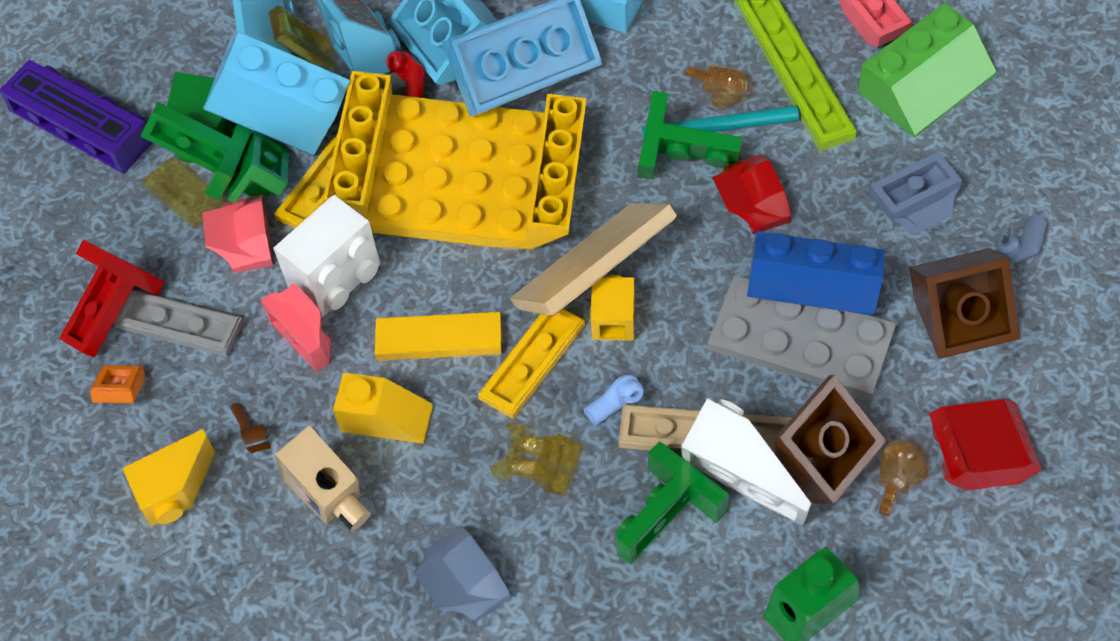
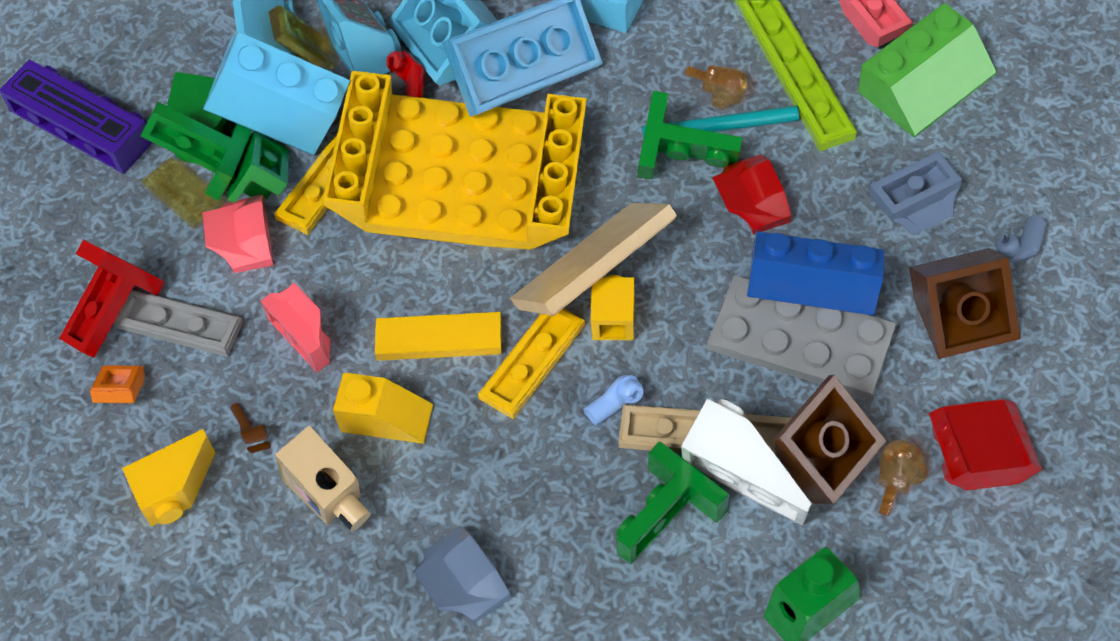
(329, 254): white brick -> none
(553, 467): clear yellow piece -> none

